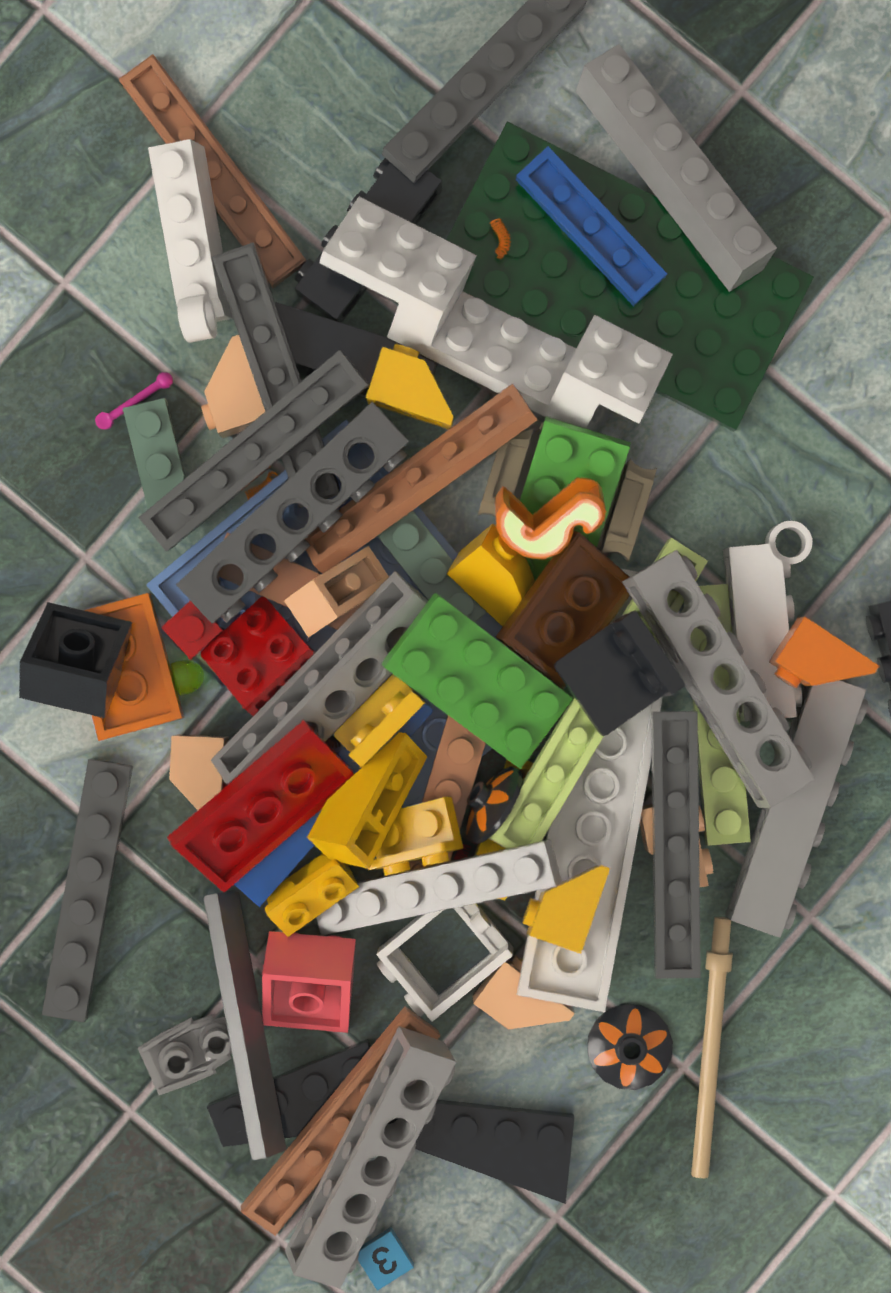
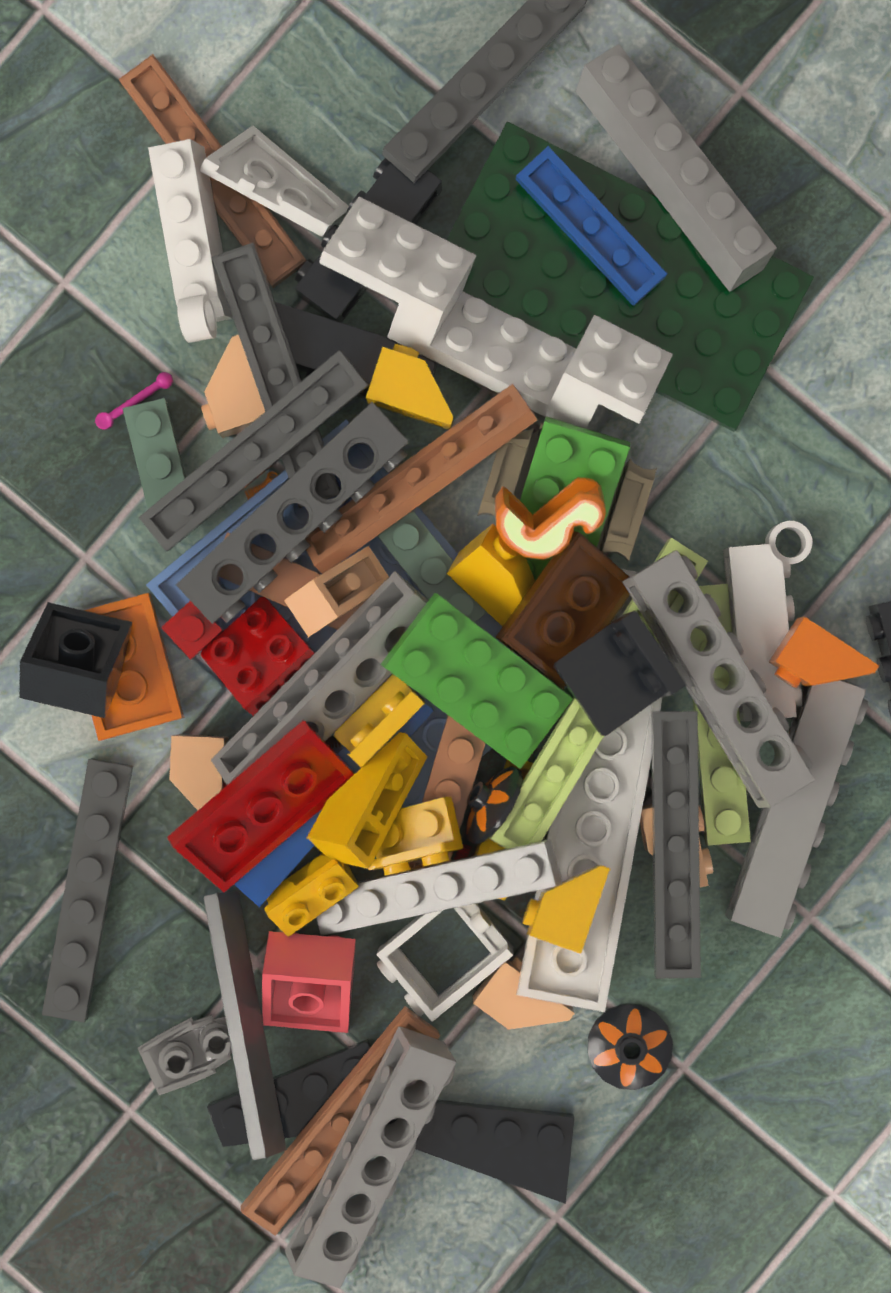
(187, 676): clear neon green hinge -> none
(275, 180): none -> white wing
(384, 1258): dark azure tile -> none
(501, 237): orange leg -> none
(718, 963): tan bar -> none

